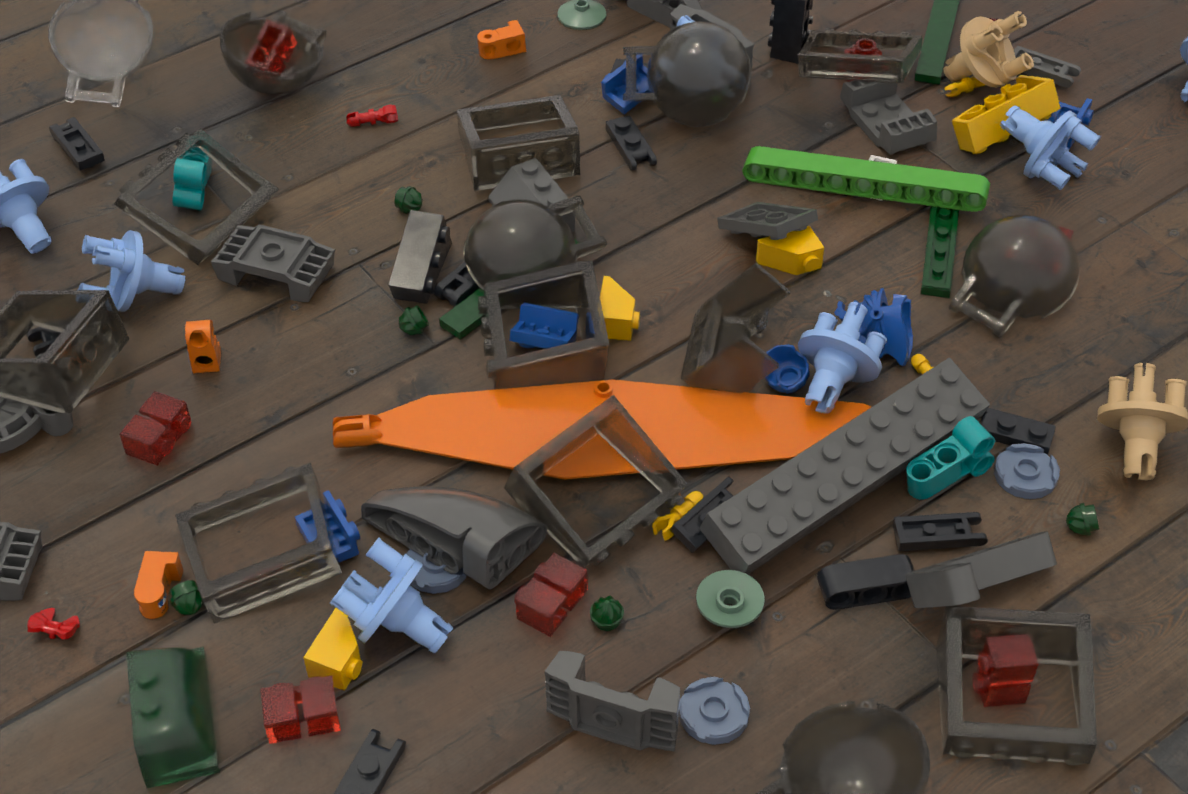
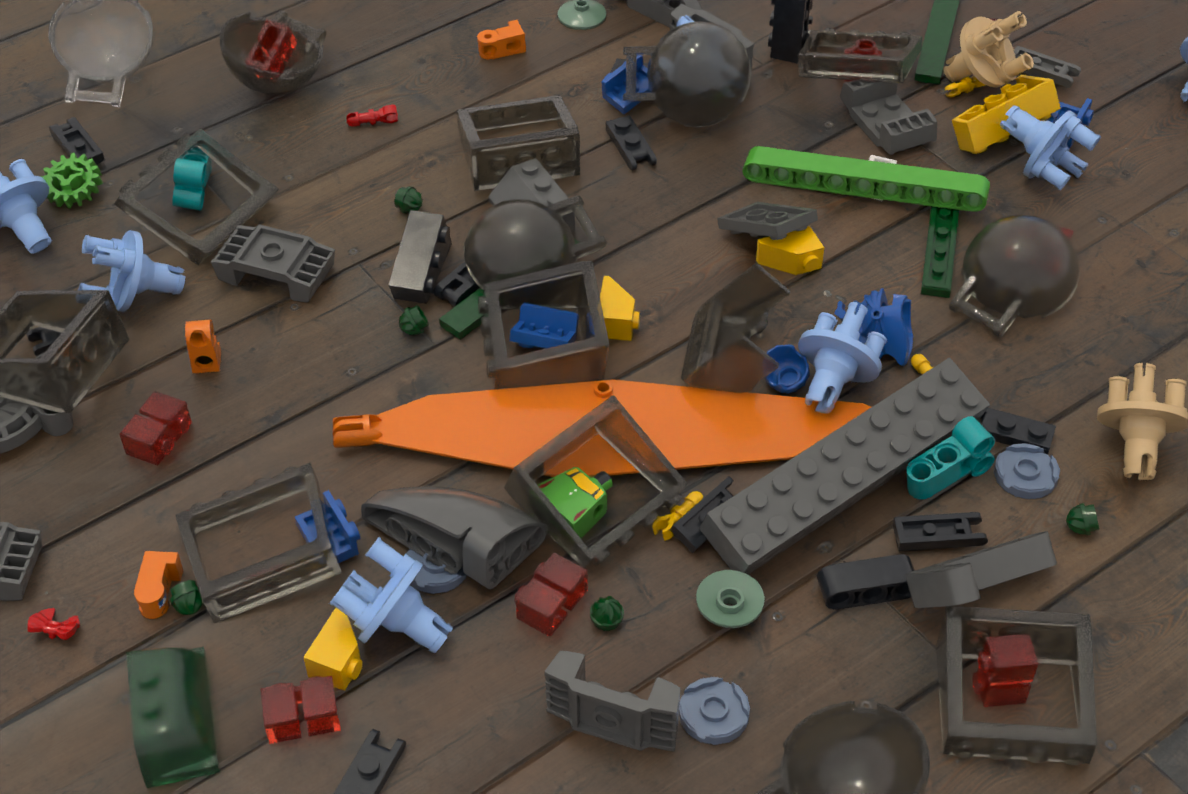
(72, 180): none -> bright green gear
(578, 497): none -> bright green torso

